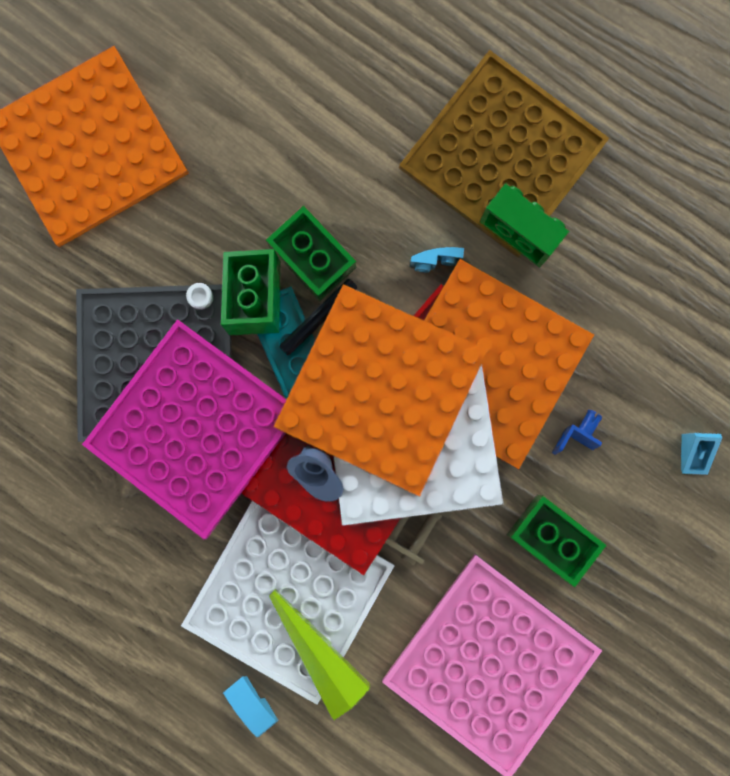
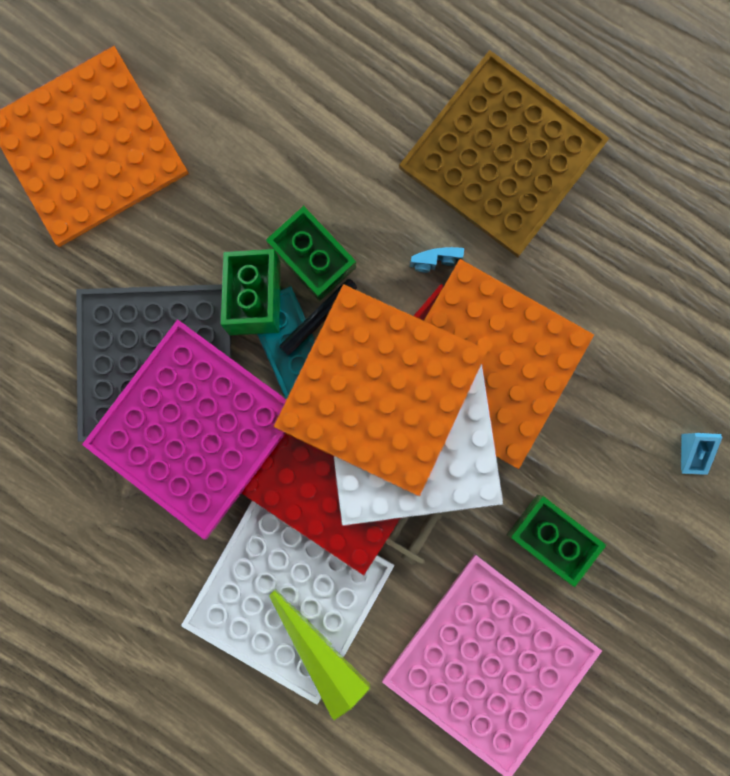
(199, 296): white tile -> none
(249, 707): medium azure slope -> none
(315, 473): sand blue piece -> none
(523, 225): green brick -> none
(582, 434): blue bracket -> none

